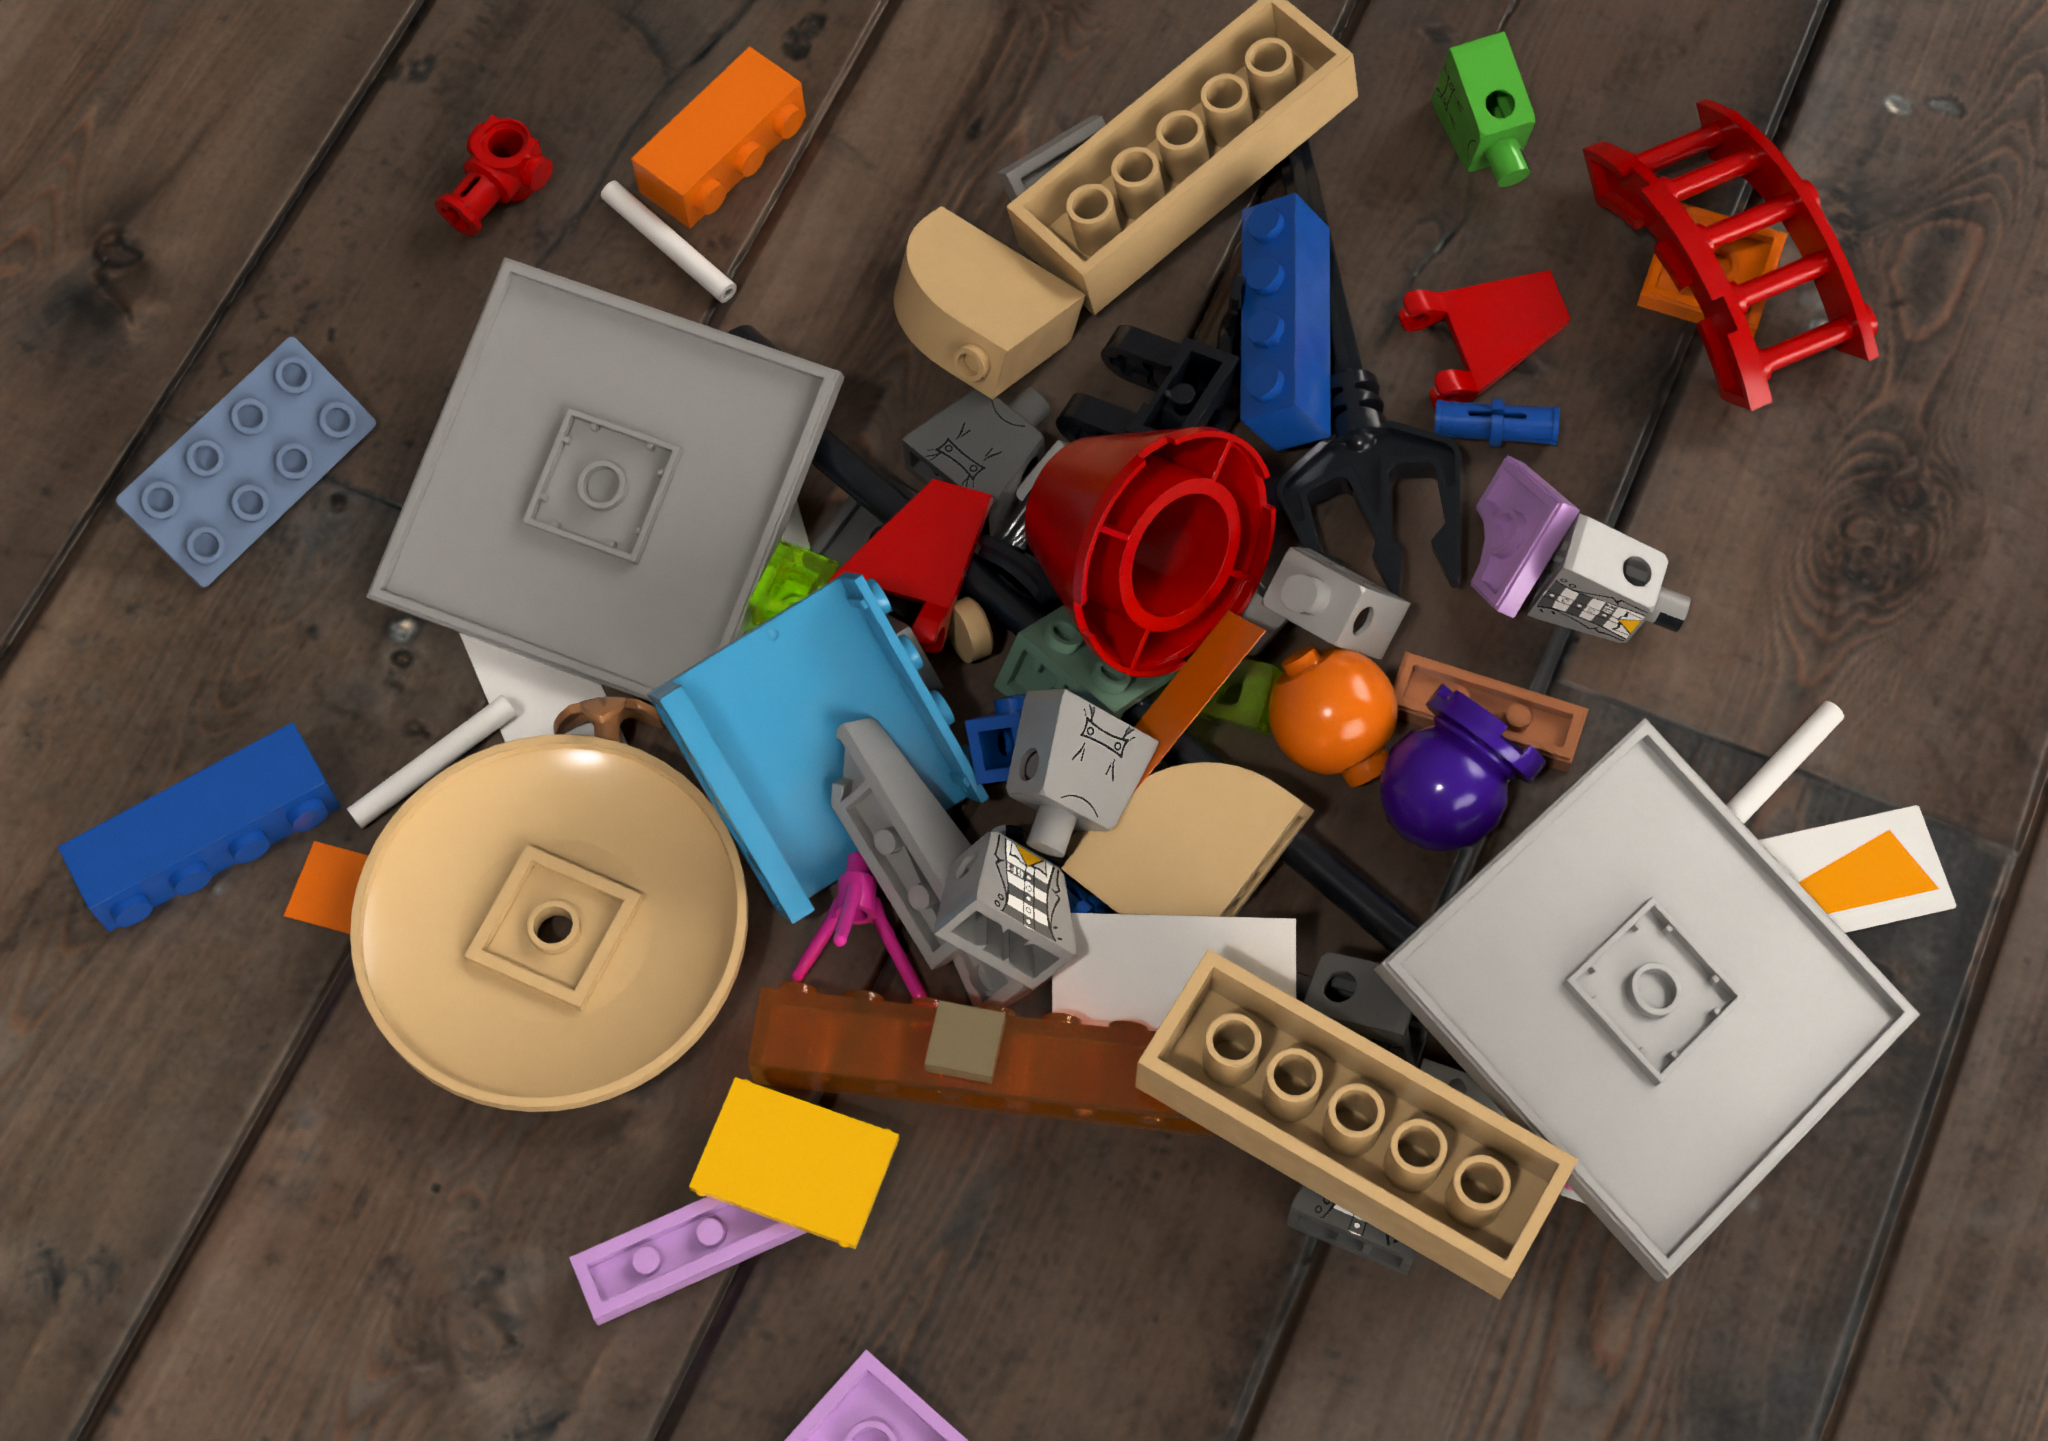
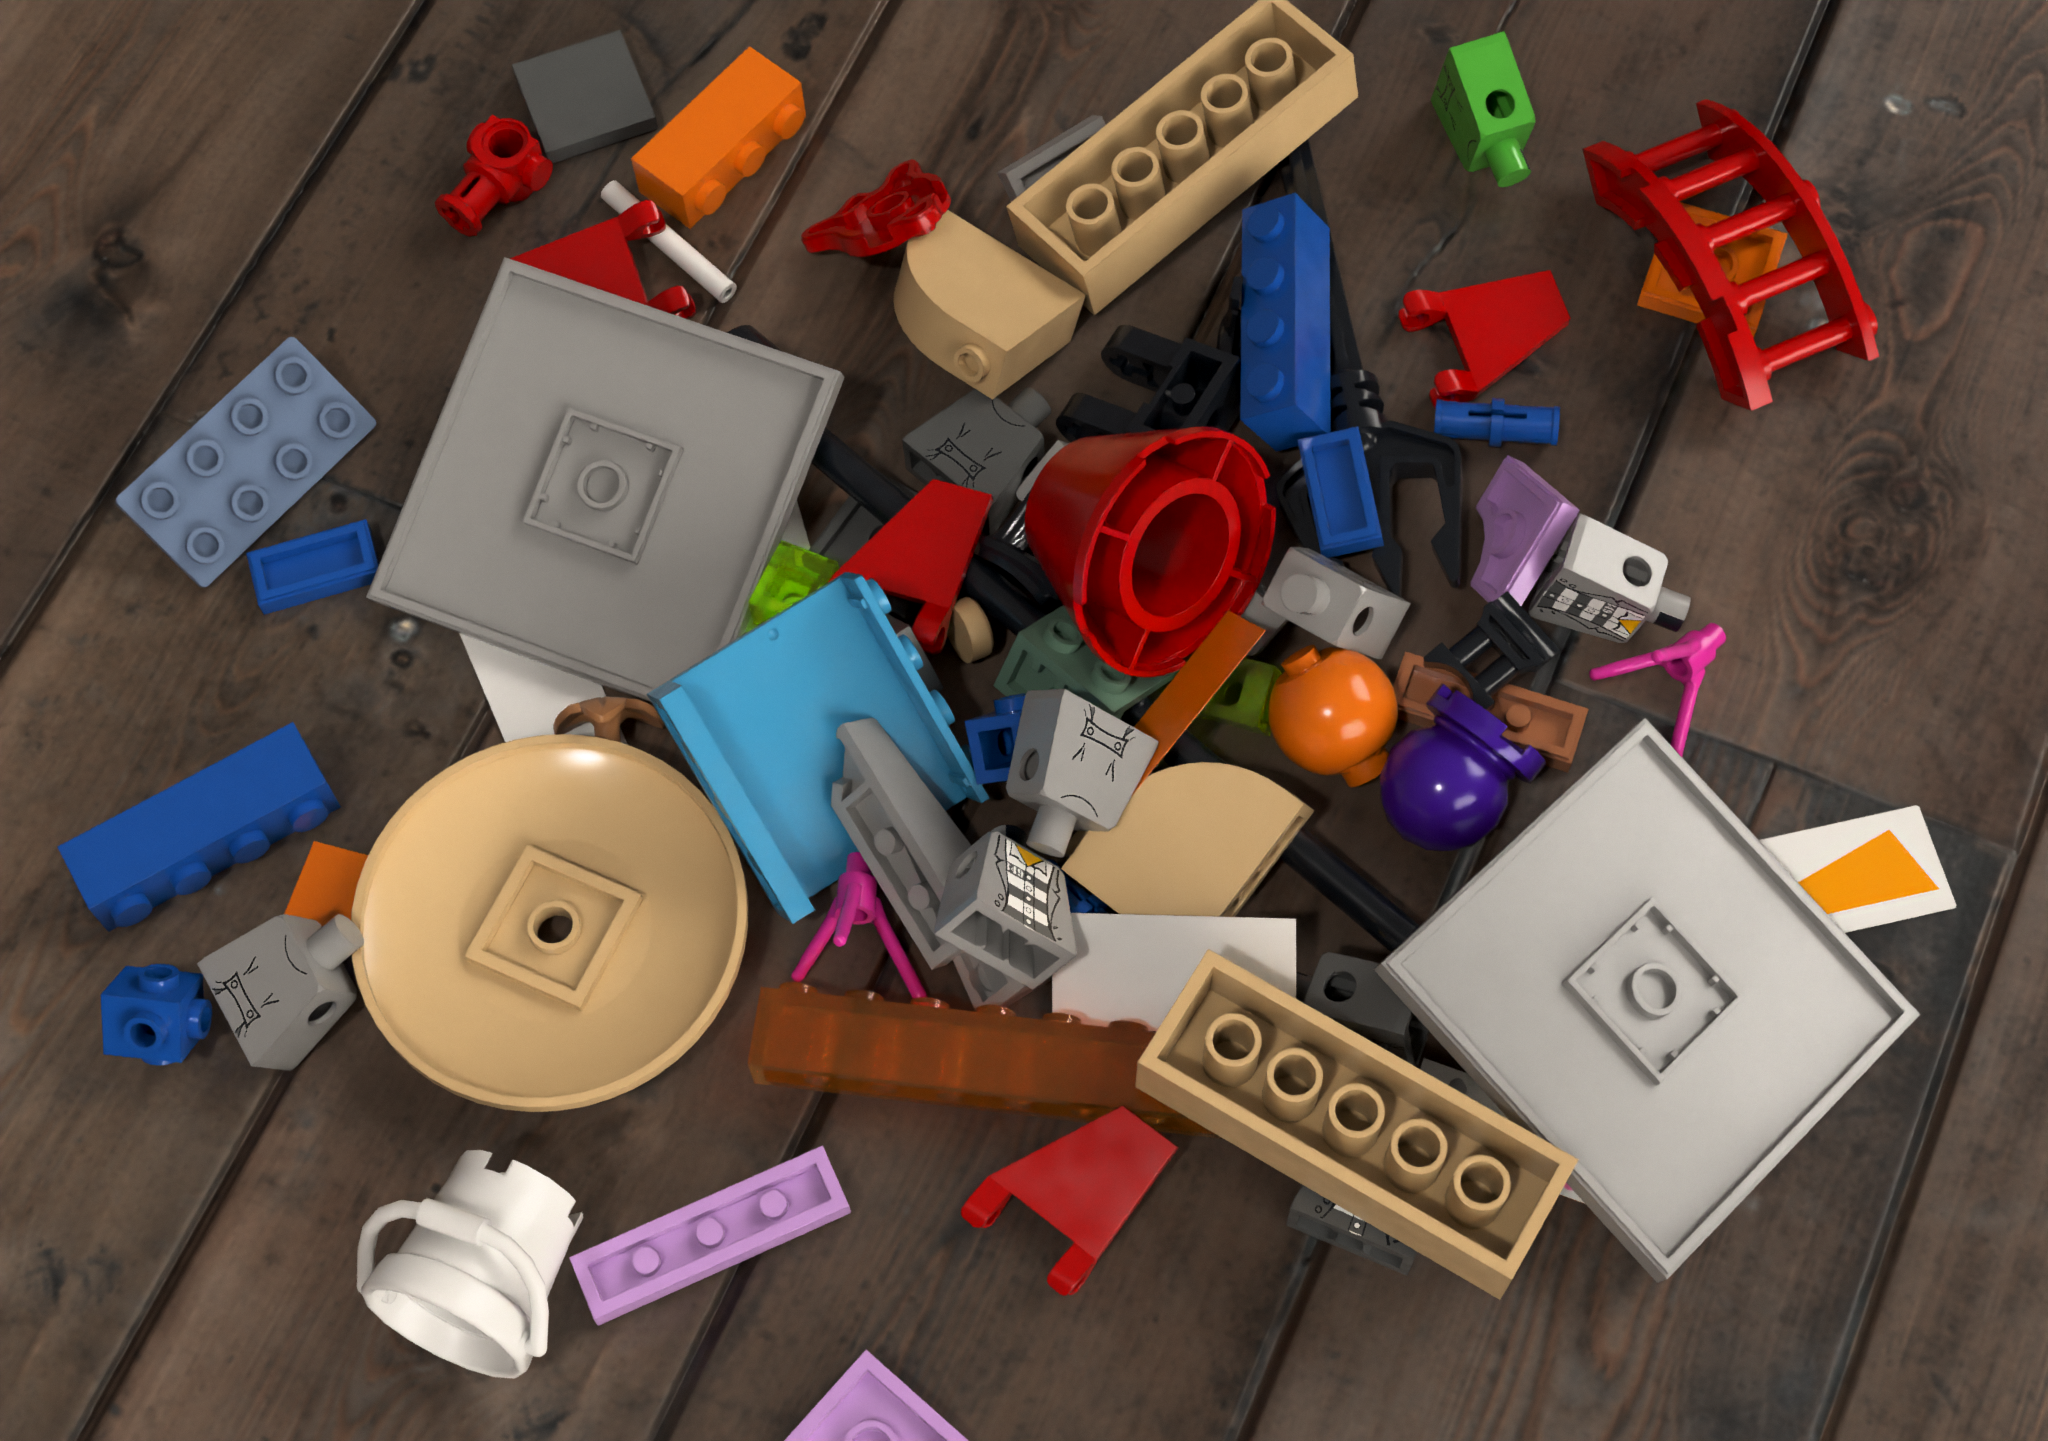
(154, 1014): none -> blue brick
(284, 985): none -> light grey torso
(313, 566): none -> blue tile
(431, 761): white piece -> none
(474, 1266): none -> white piece
(584, 96): none -> dark grey tile
(604, 259): none -> red flag
(794, 1162): yellow piece -> none
(885, 218): none -> red tile
(965, 1042): dark tan tile -> none
(1081, 1187): none -> red flag
(1340, 492): none -> blue tile
(1512, 634): none -> black piece
(1684, 663): none -> dark pink plant
(1785, 761): white piece -> none

